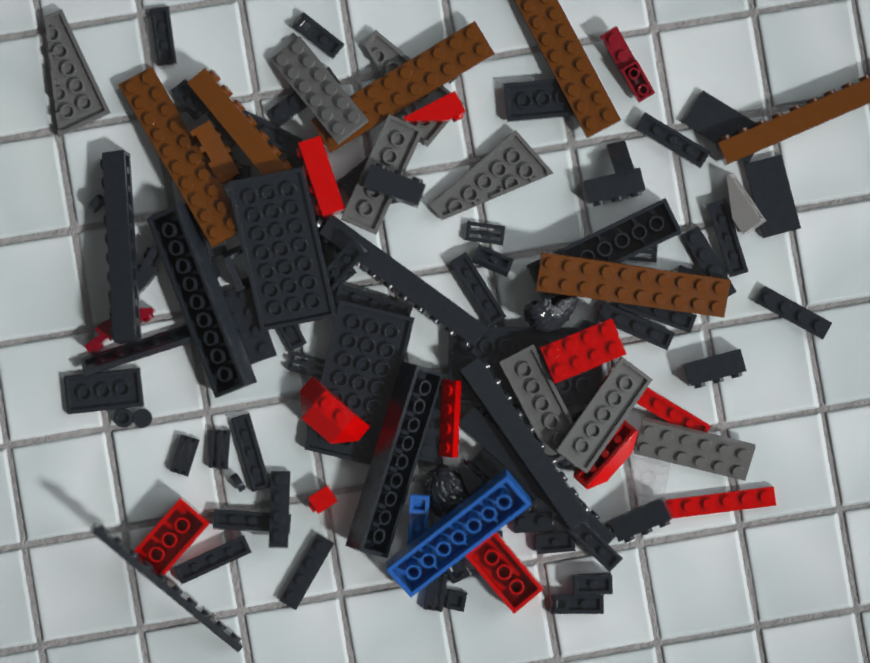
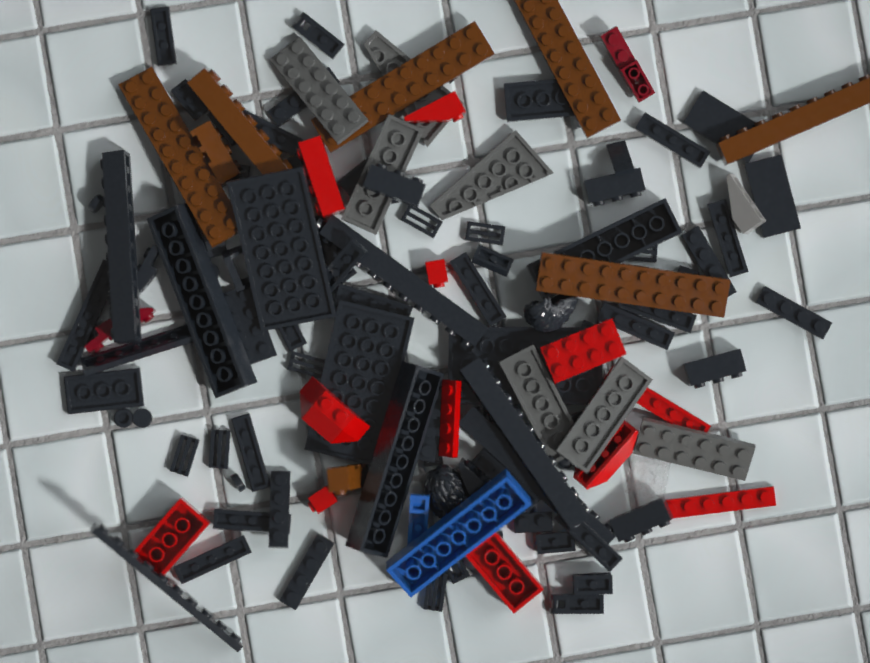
(73, 84): dark grey wing -> none
(86, 320): none -> black plate
(346, 478): none -> reddish brown wedge
(435, 228): none -> black tile
(437, 273): none -> red brick
(456, 600): black tile -> none

